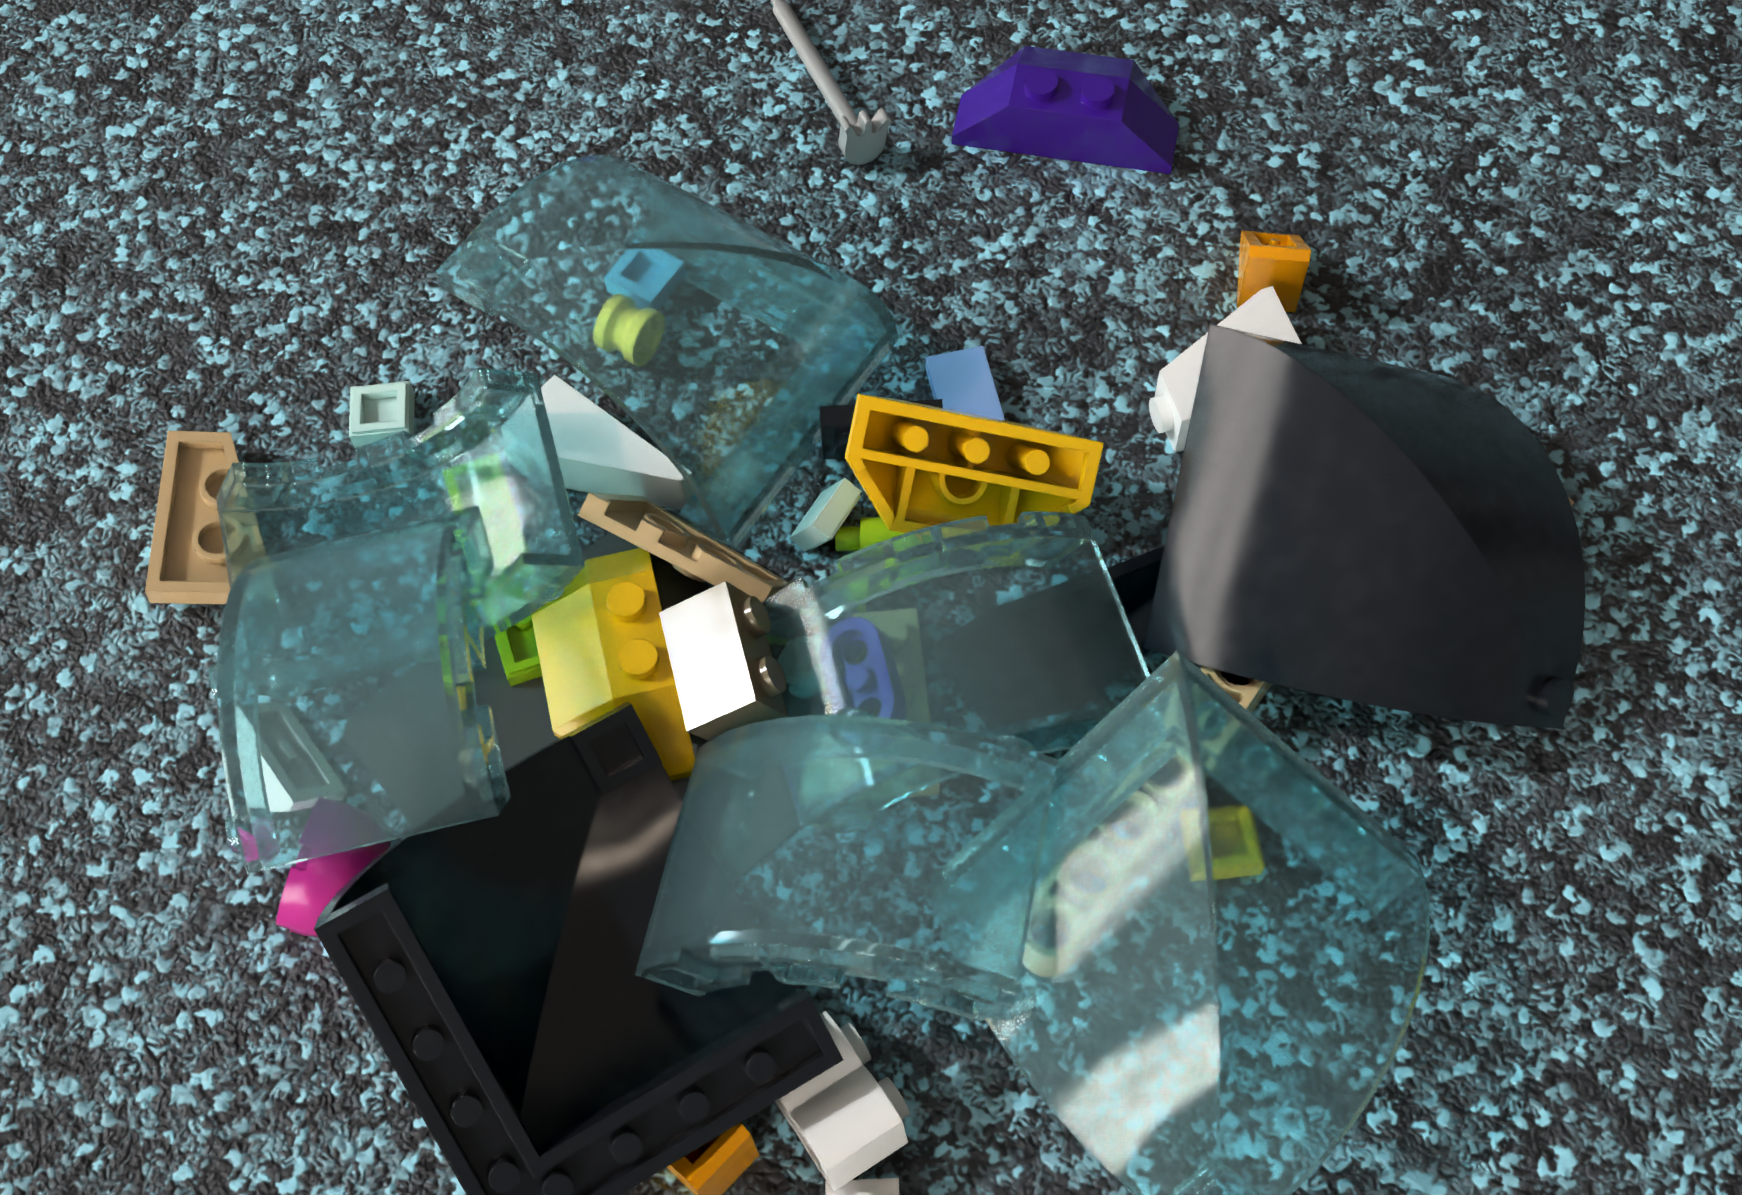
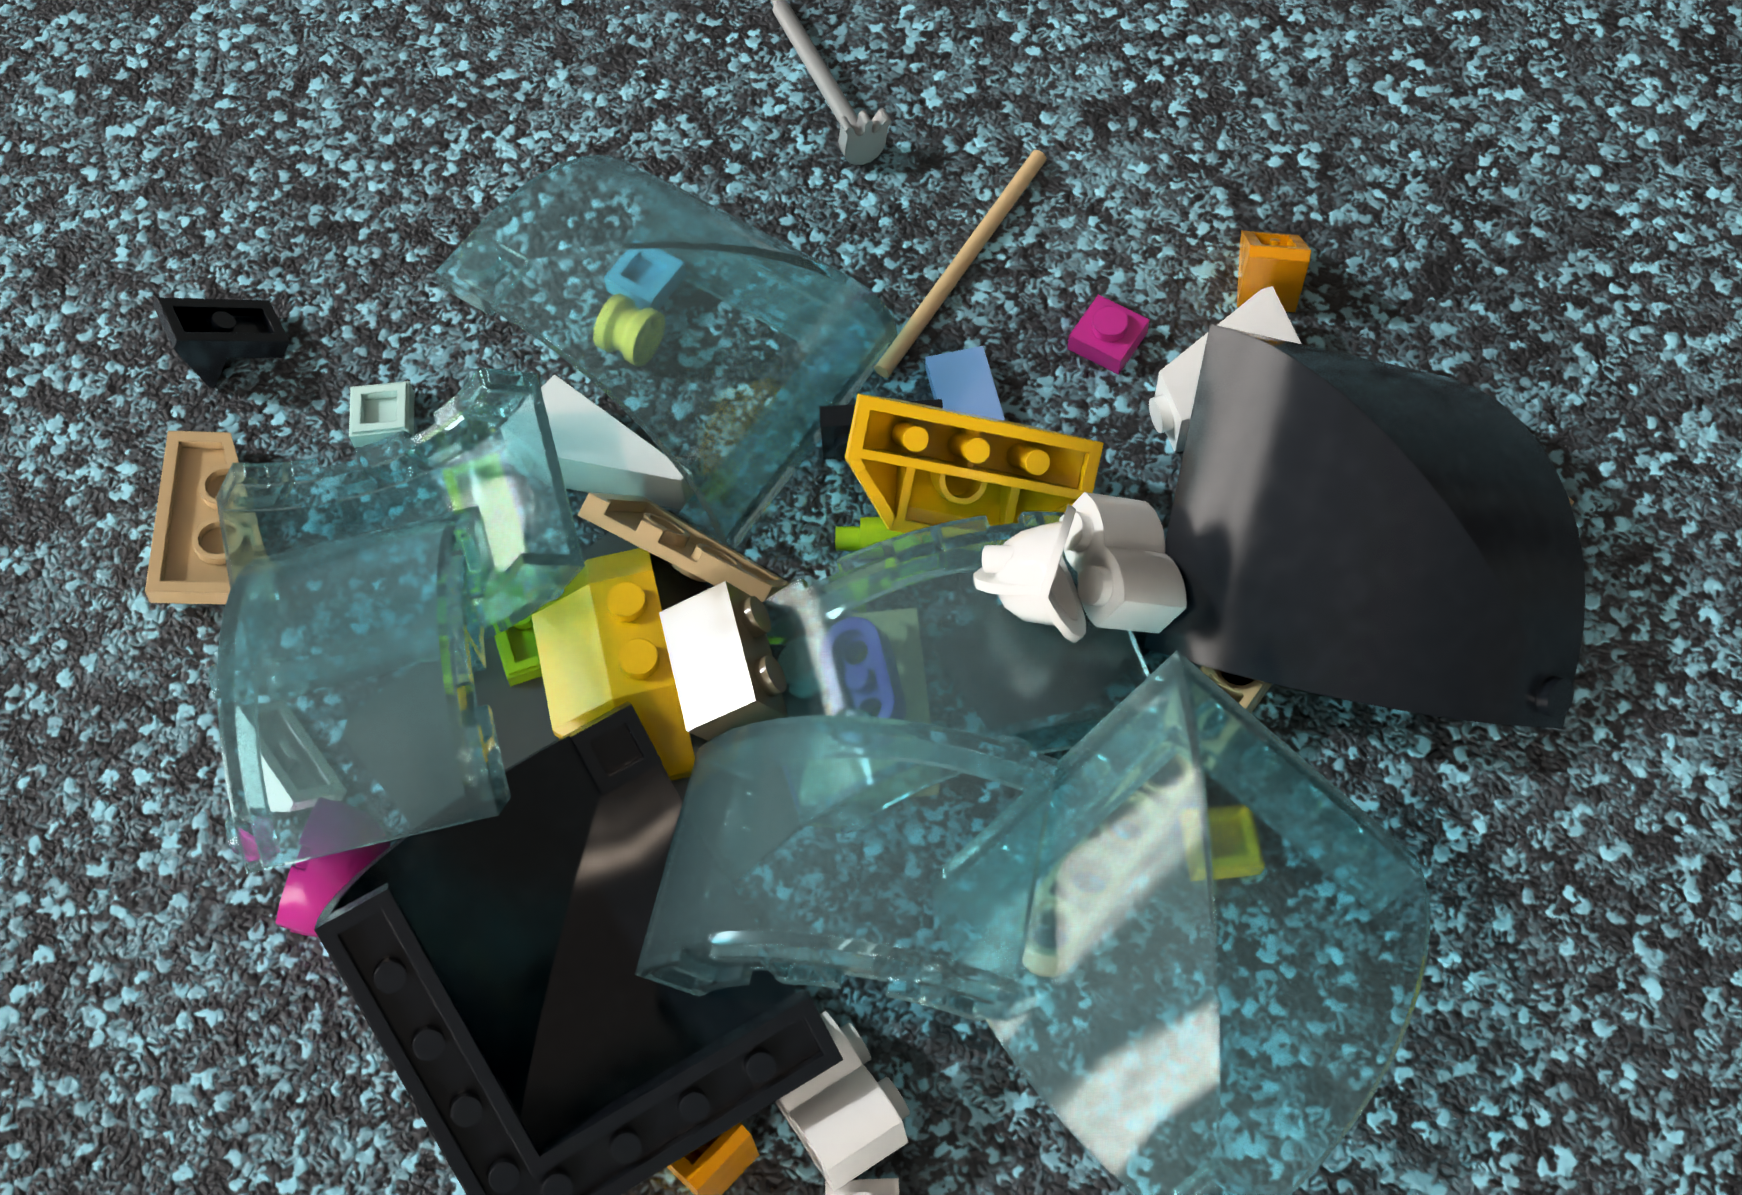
(218, 329): none -> black slope
(826, 515): light aqua tile -> none
(959, 264): none -> tan axle
(1034, 577): none -> white helmet
(1069, 110): dark purple wedge -> none
(1108, 334): none -> dark pink plate
(1123, 564): none -> white brick

